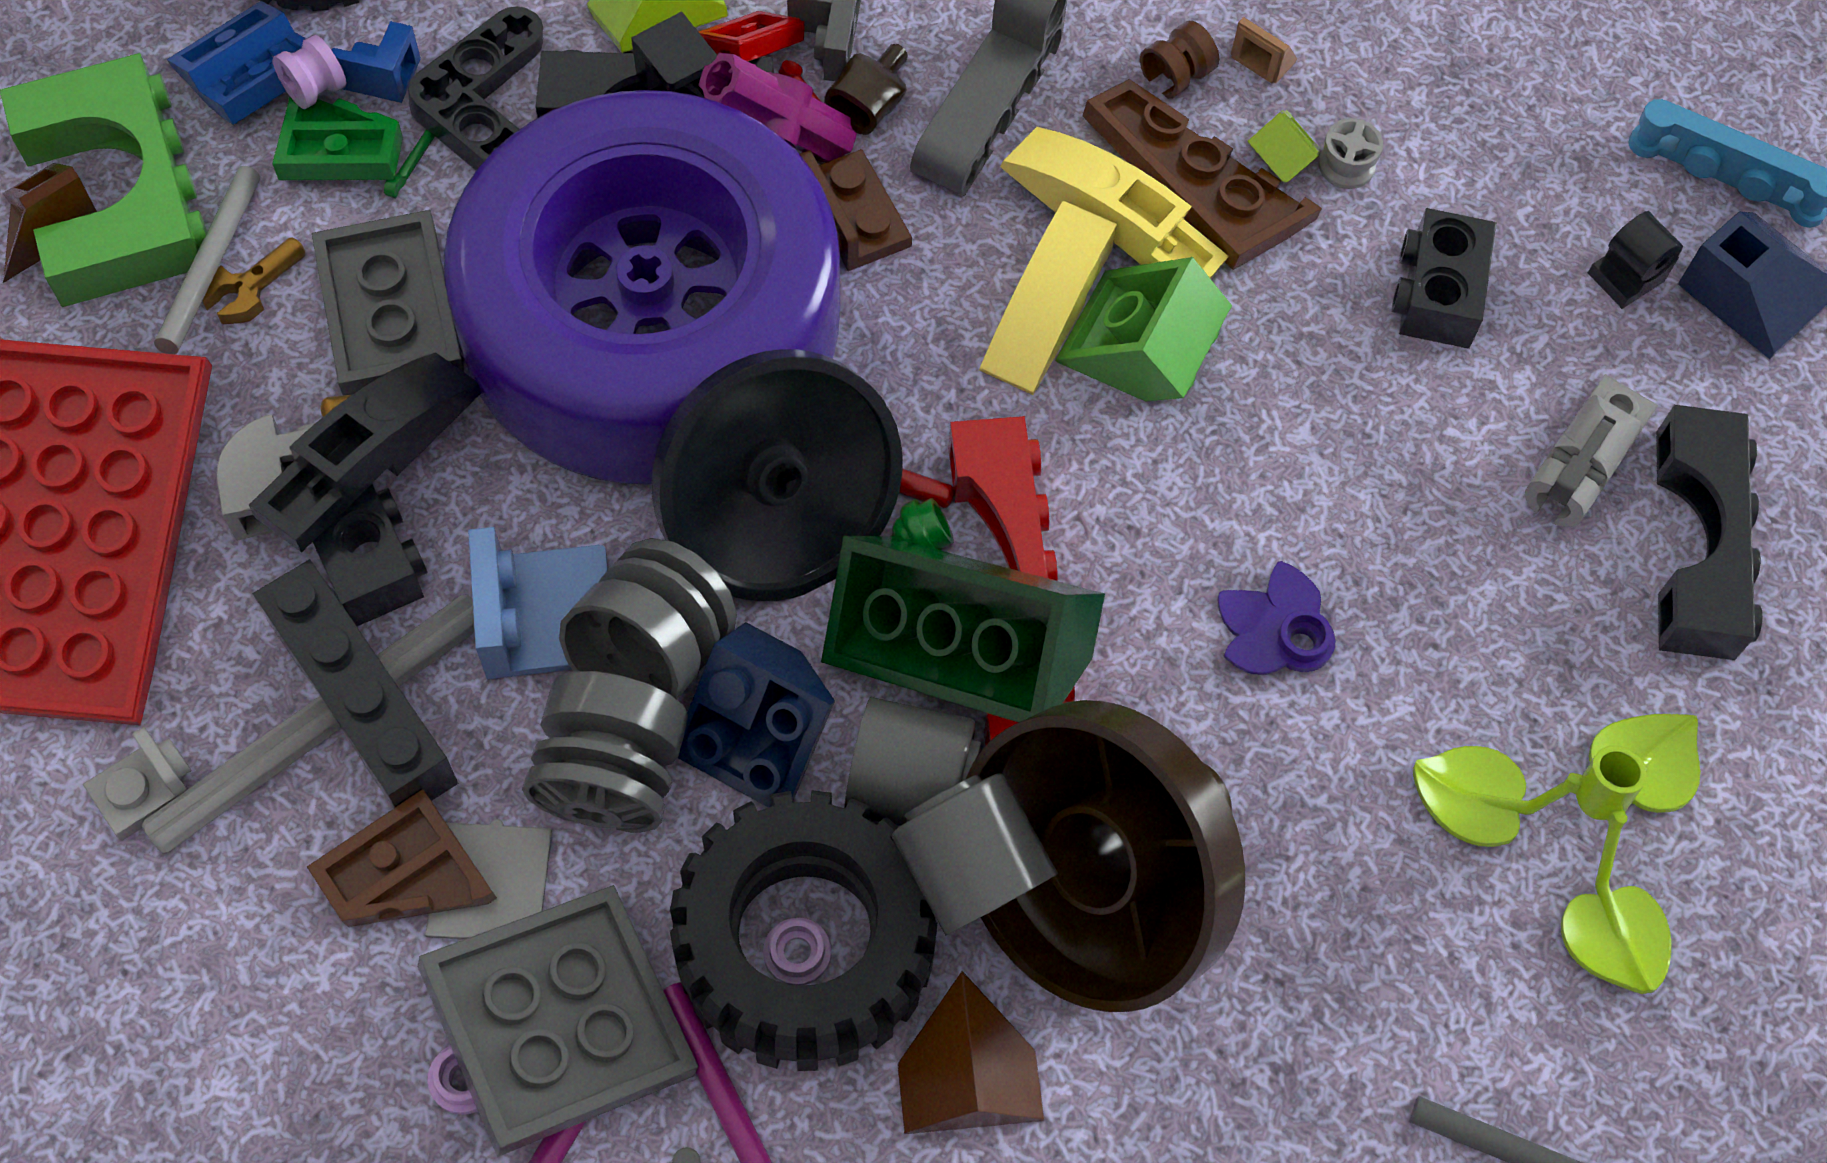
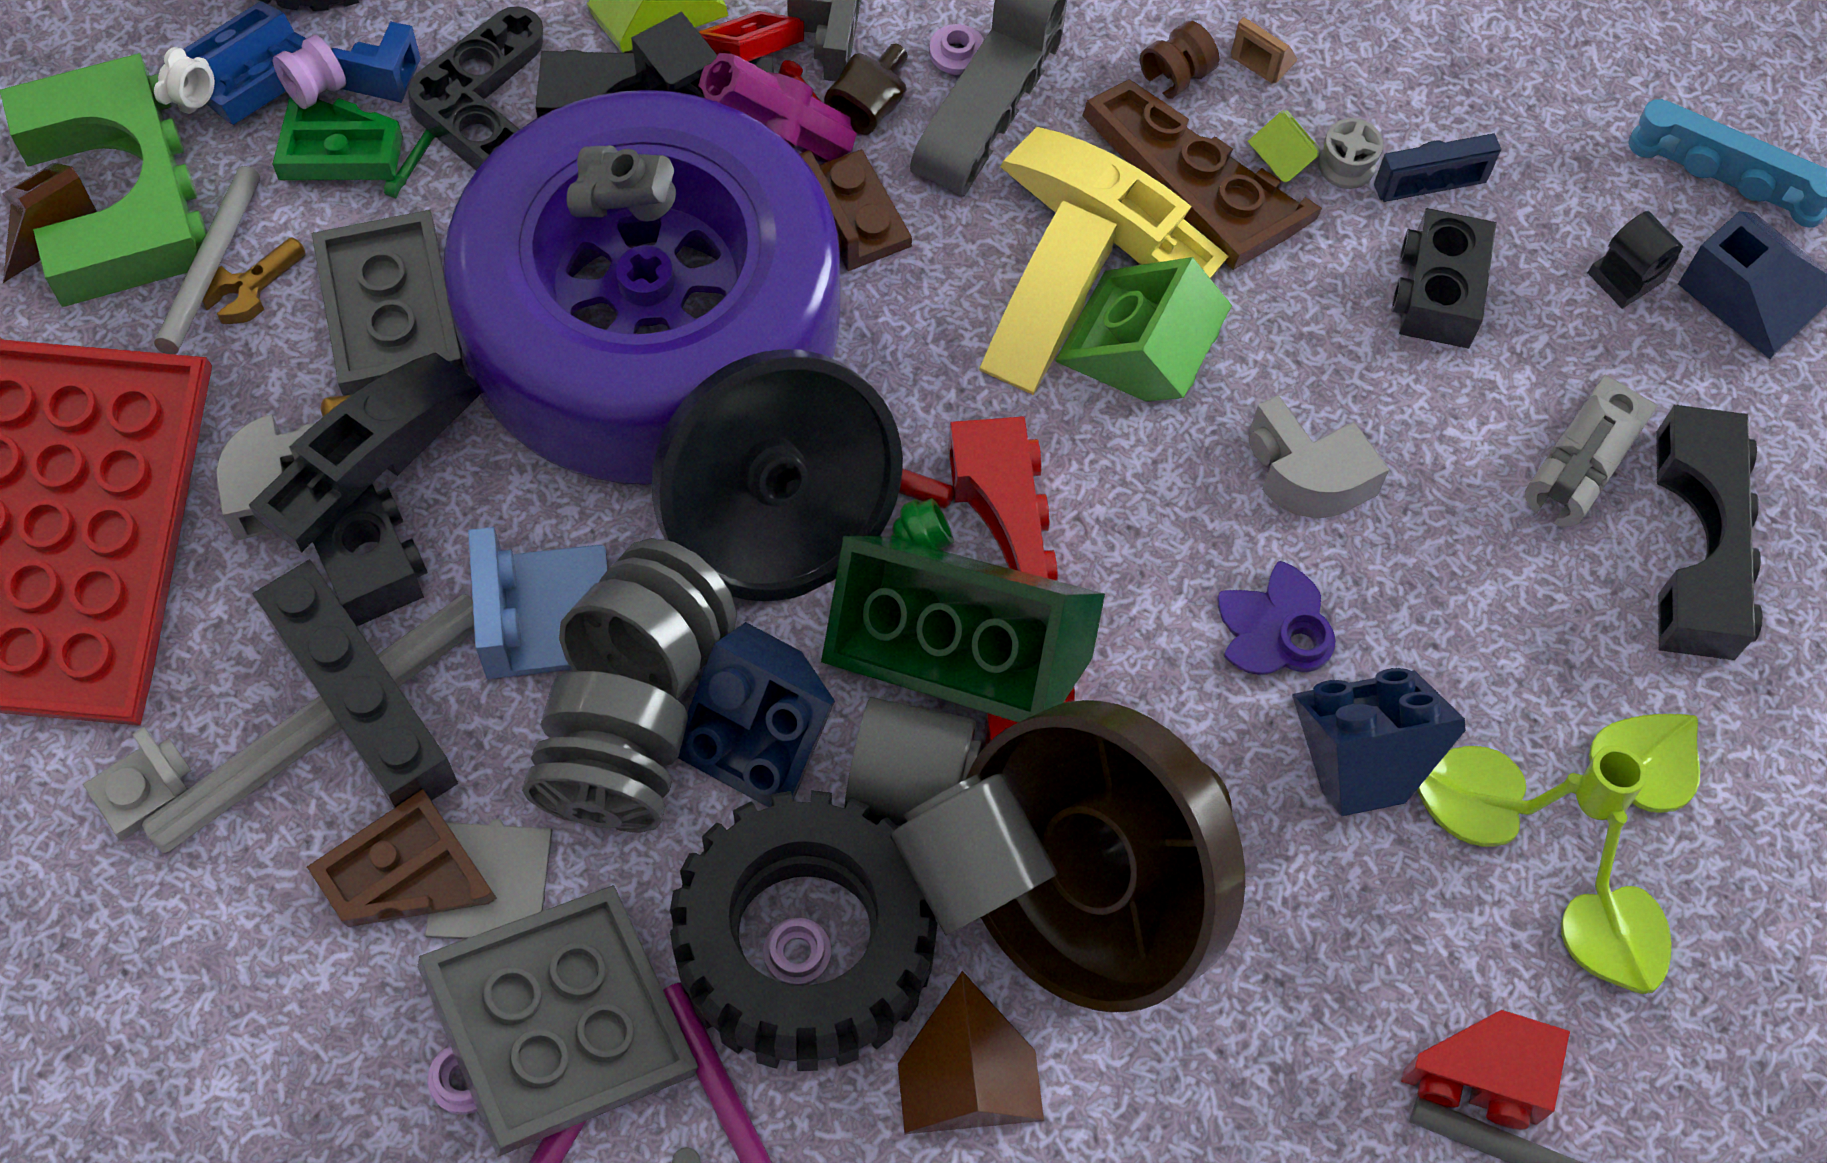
(184, 81): none -> white plate
(621, 180): none -> dark grey plate
(954, 59): none -> lavender plate
(1315, 476): none -> light grey brick
(1376, 737): none -> dark blue slope
(1436, 167): none -> dark blue plate
(1505, 1060): none -> red slope

